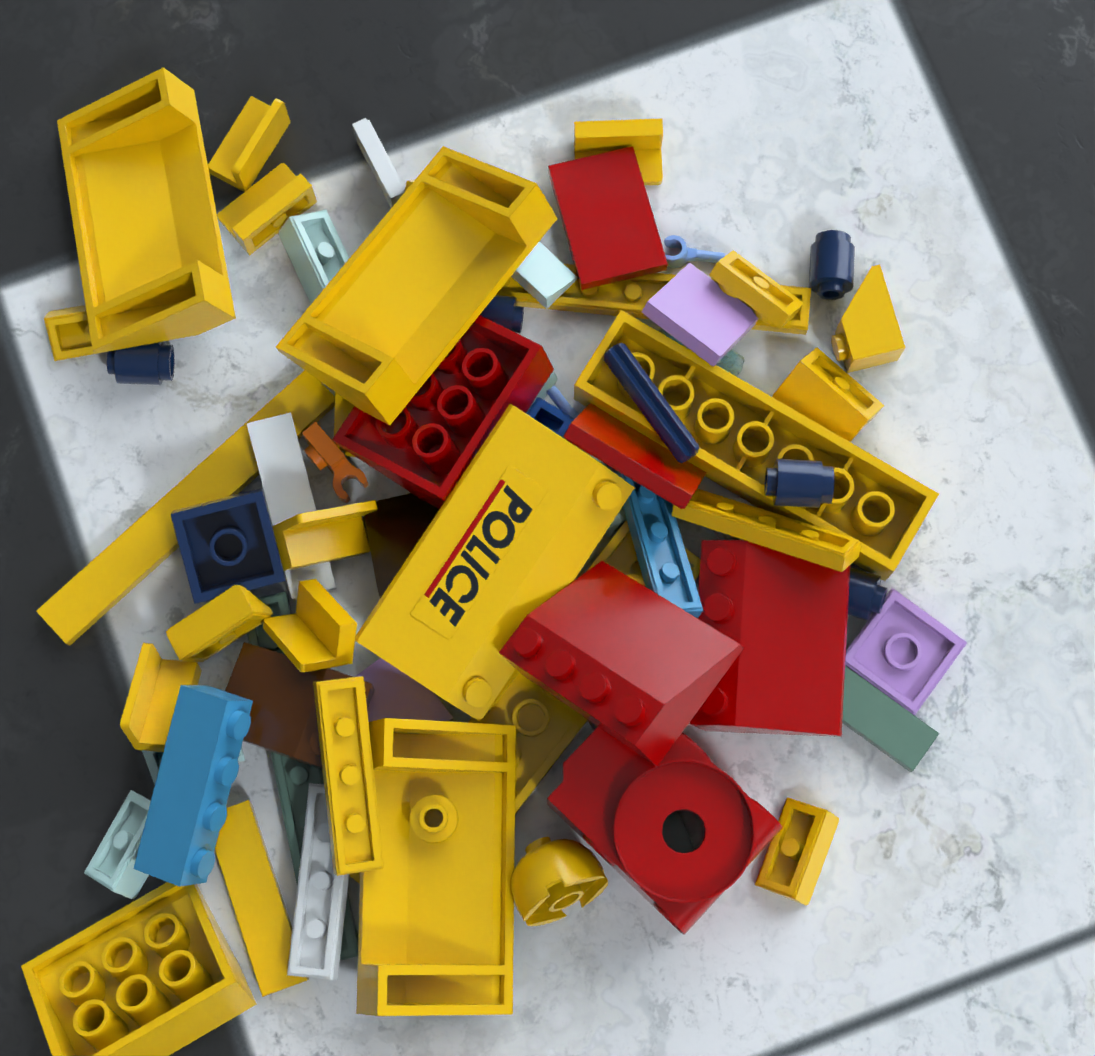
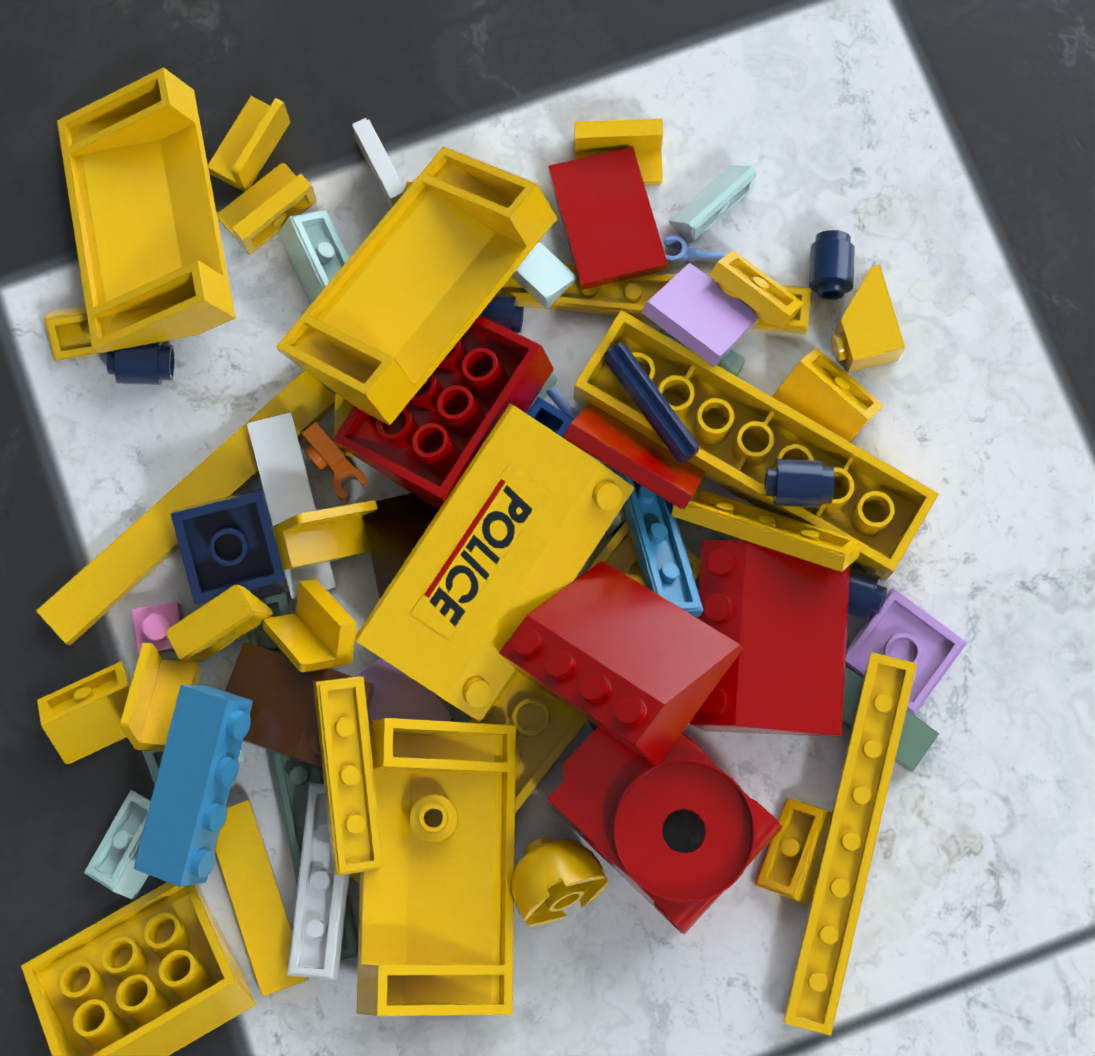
(86, 713): none -> yellow panel
(153, 622): none -> bright pink plate
(714, 201): none -> light aqua slope
(849, 844): none -> yellow plate

